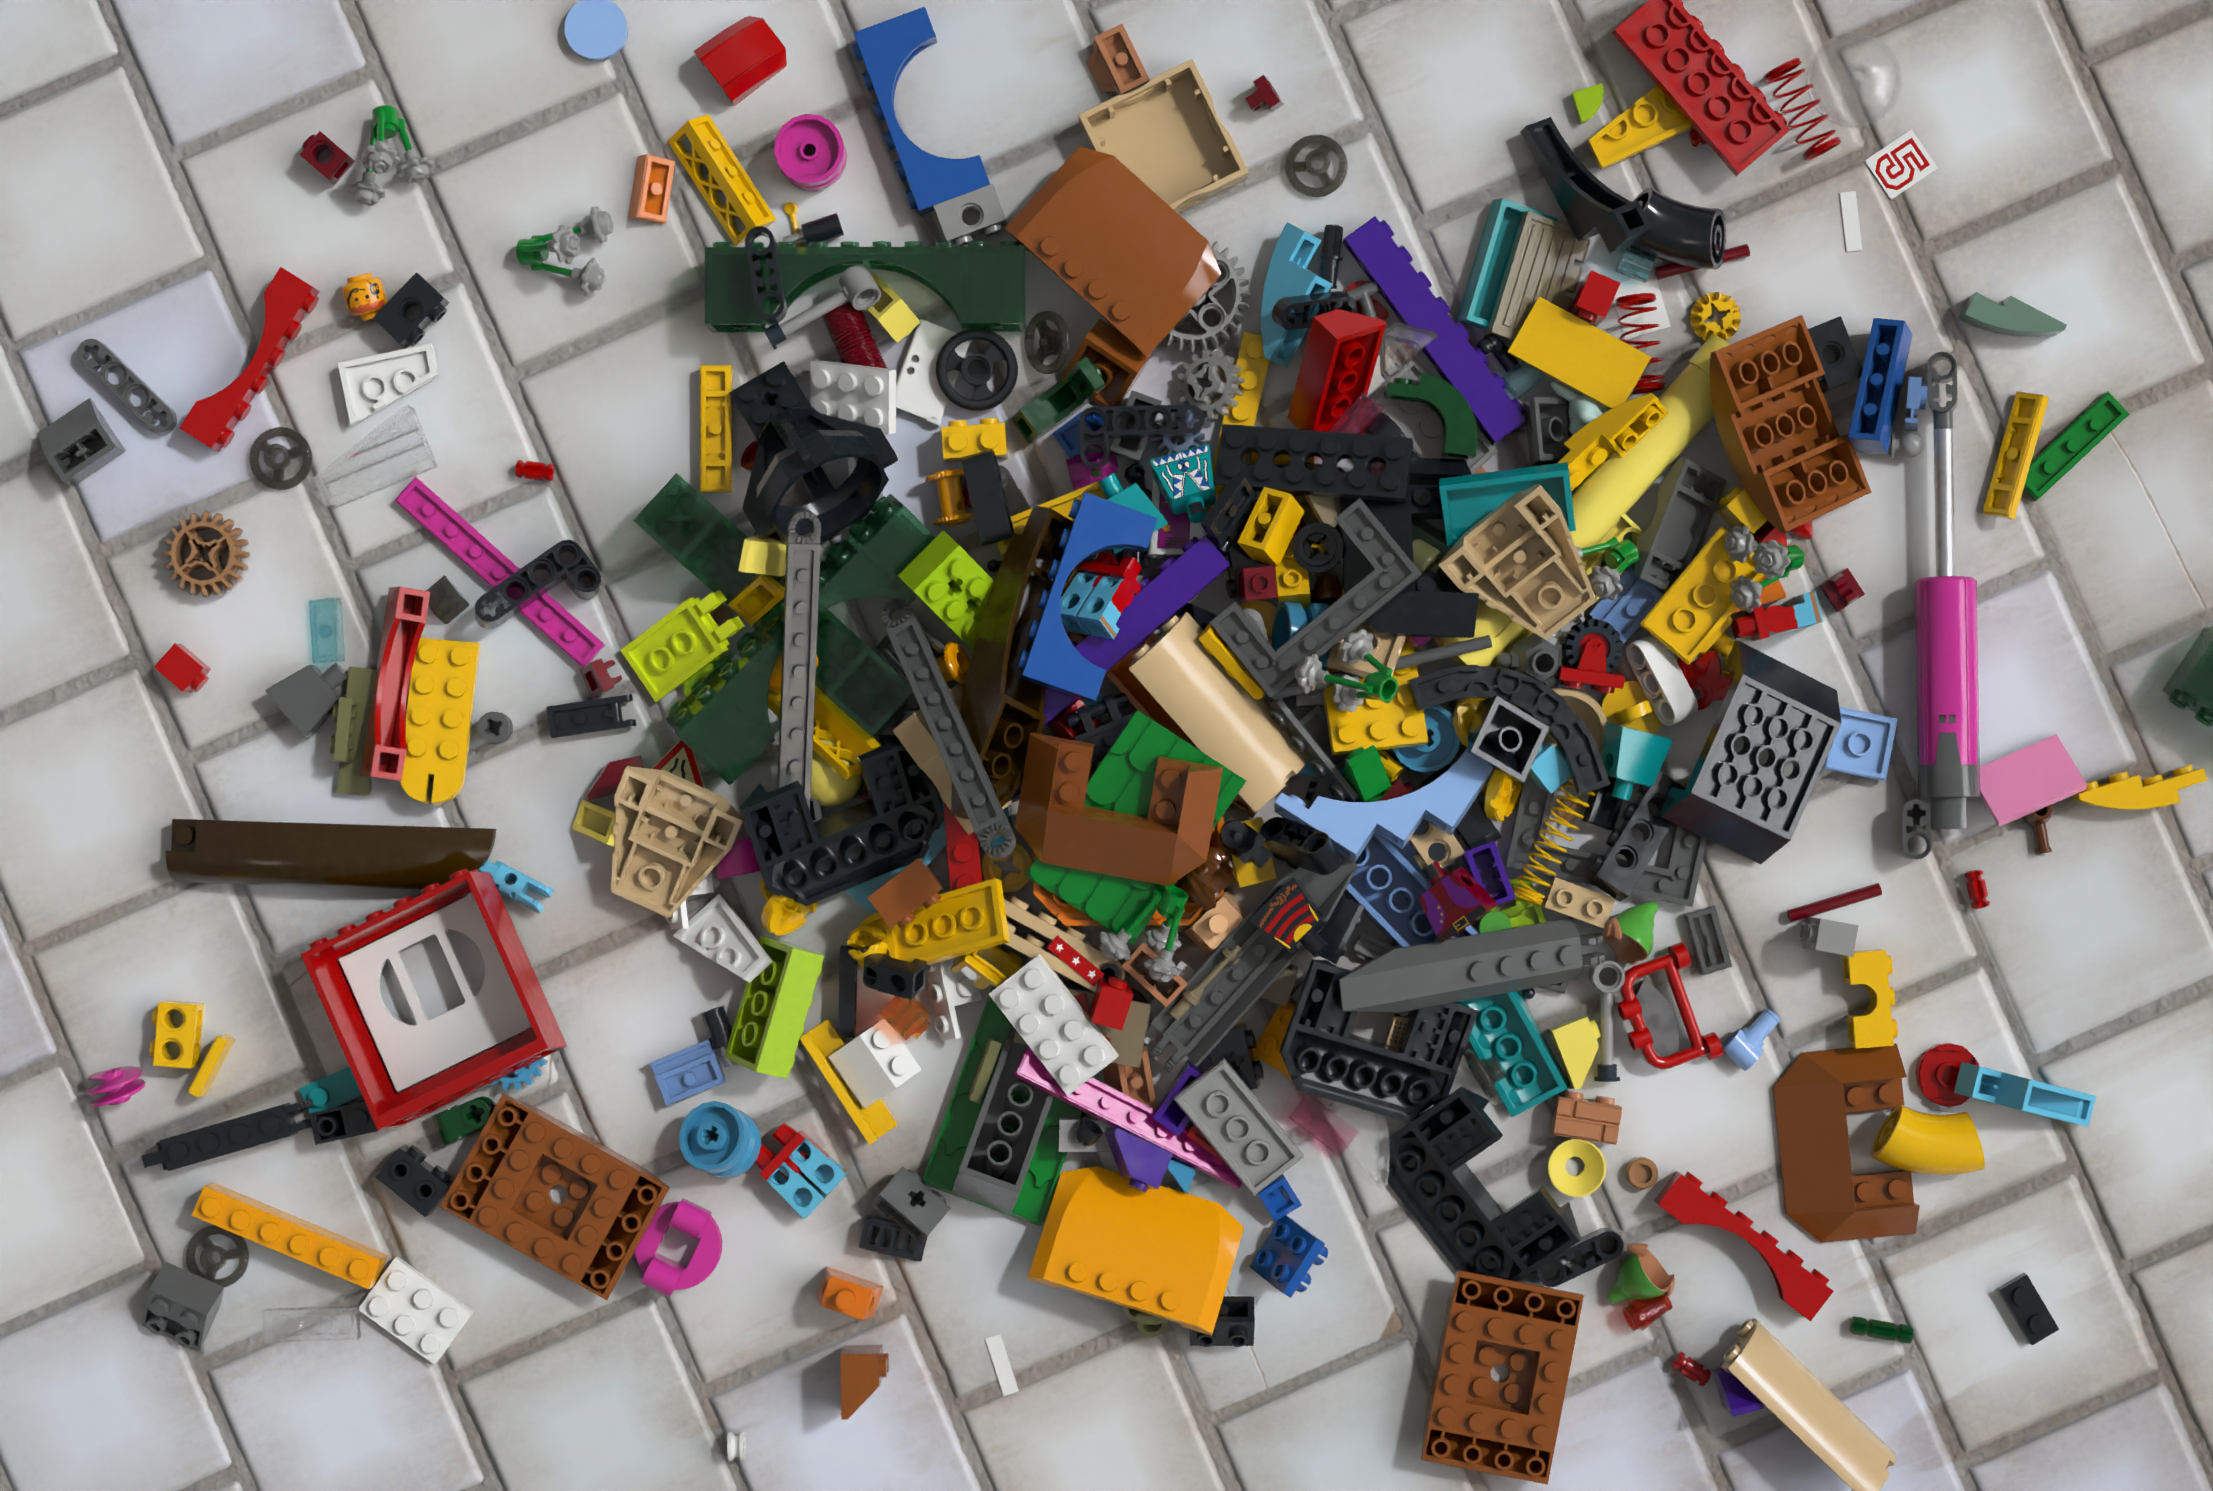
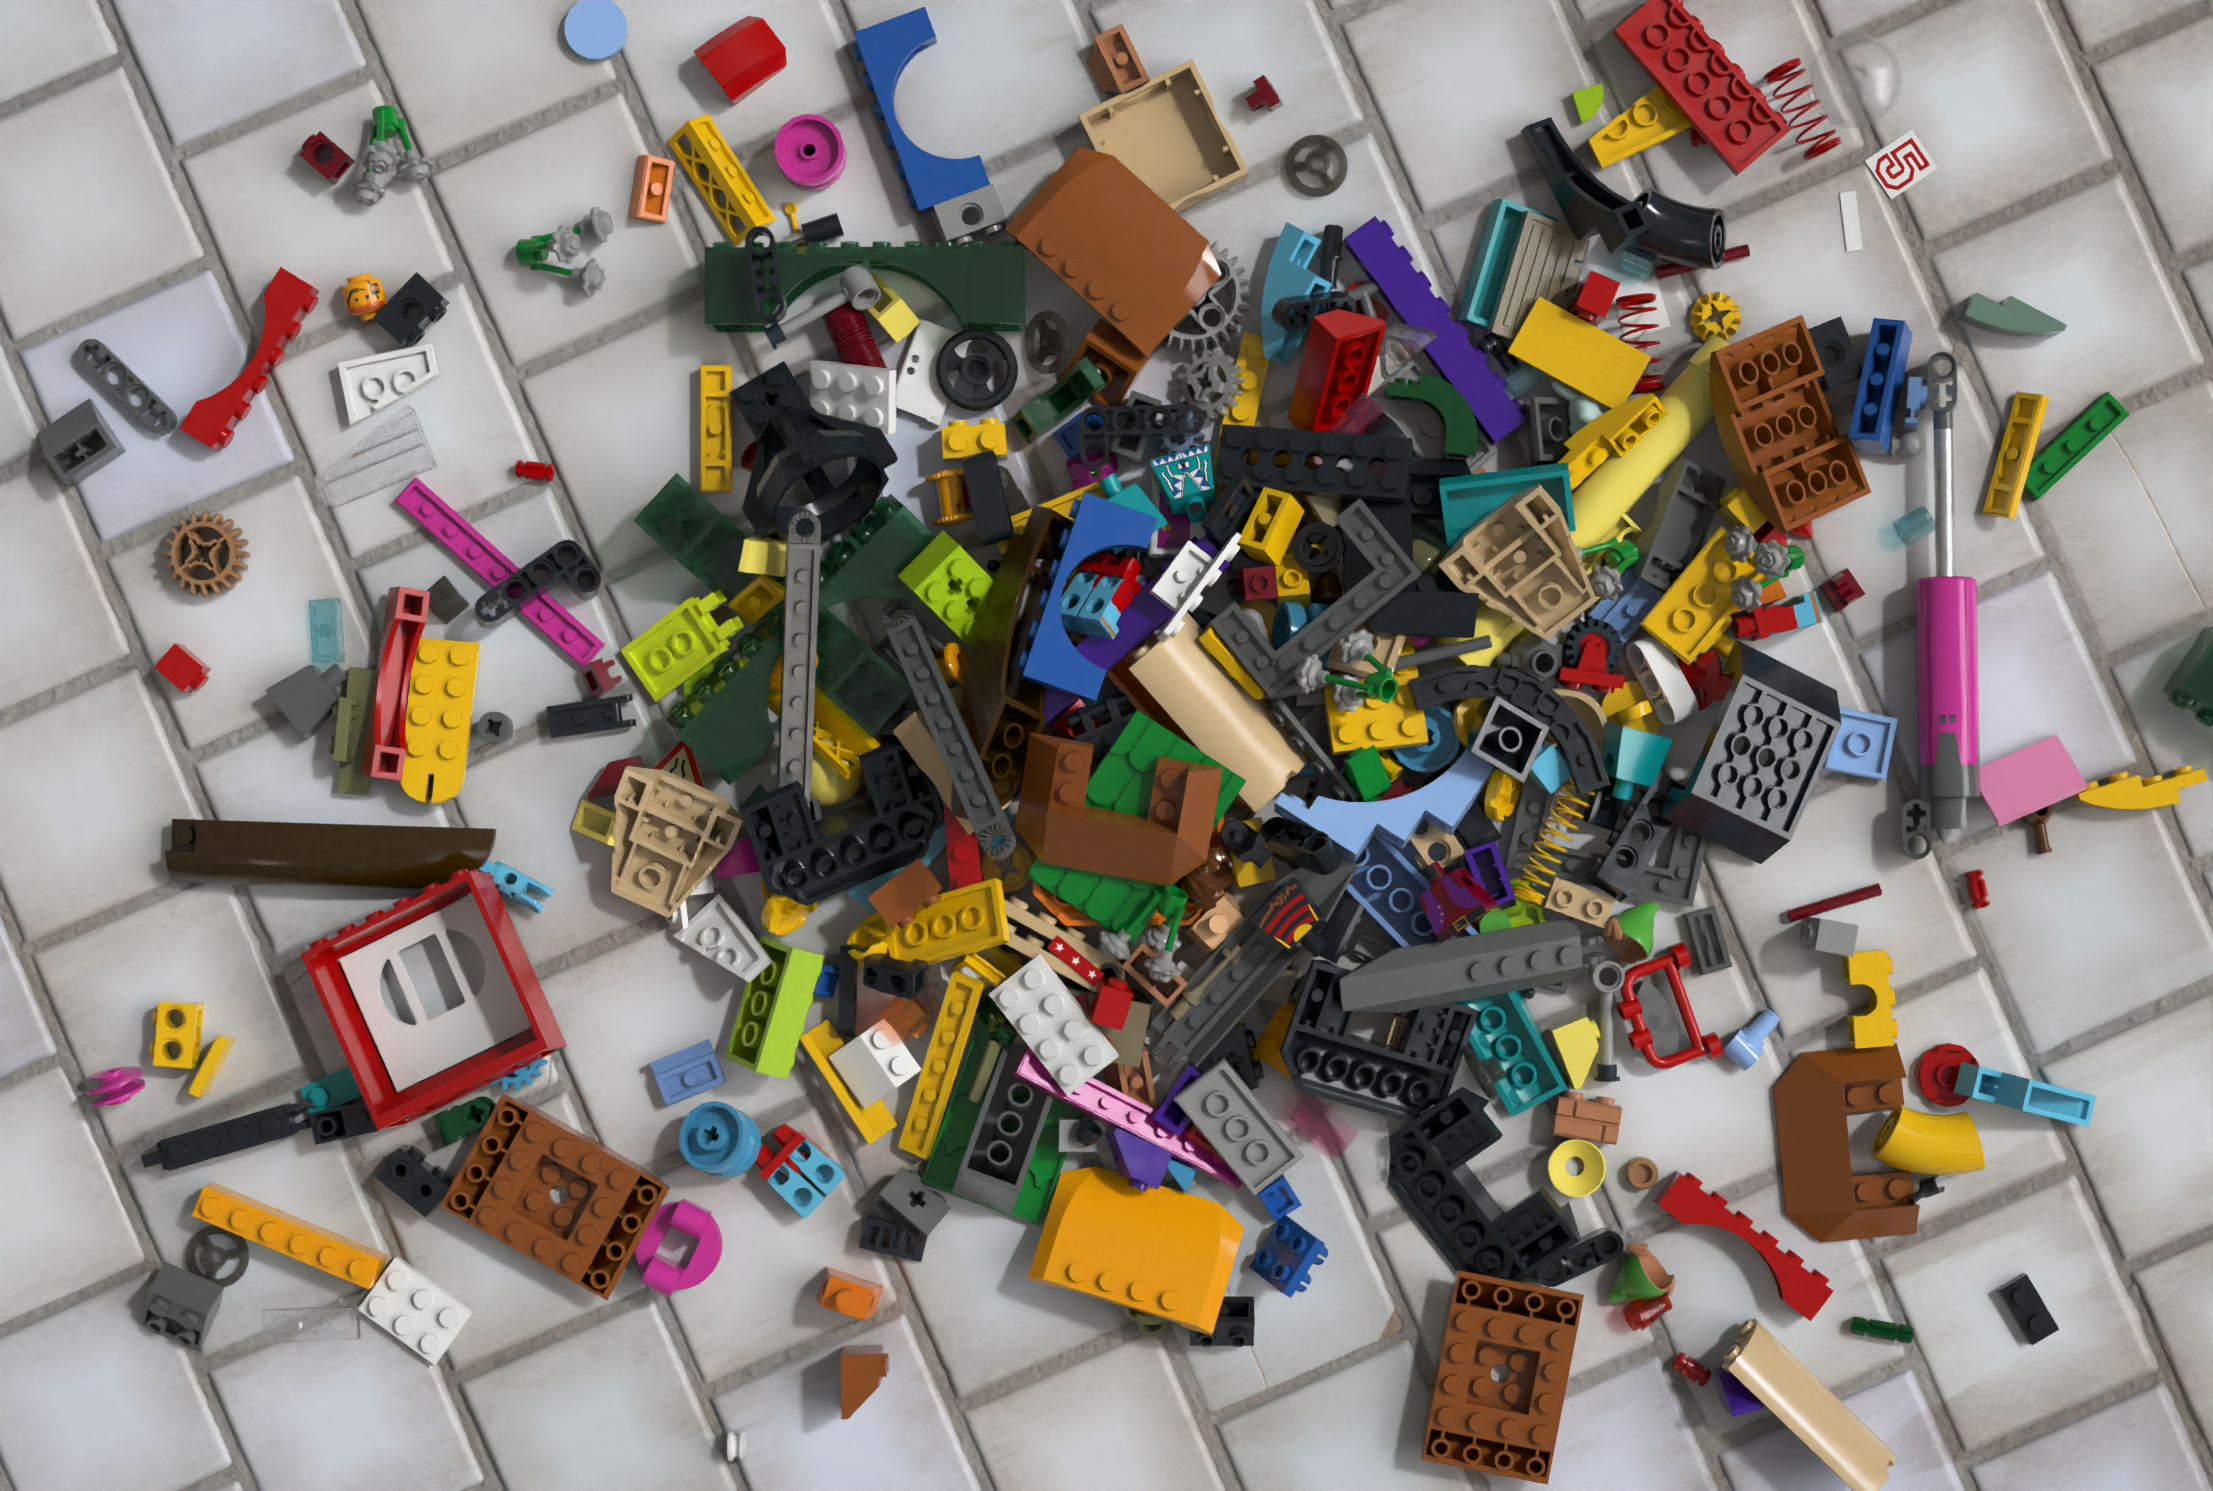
(270, 452): clear smoke piece -> none
(718, 1030): black piece -> none
(827, 981): none -> blue tile
(941, 1064): none -> yellow plate
(995, 1021): none -> dark green axle
(1002, 1365): white sticker -> none
(1135, 474): black arm -> none
(1185, 579): none -> white bracket
(1914, 525): none -> clear light blue gear
(1928, 1188): none -> black hand

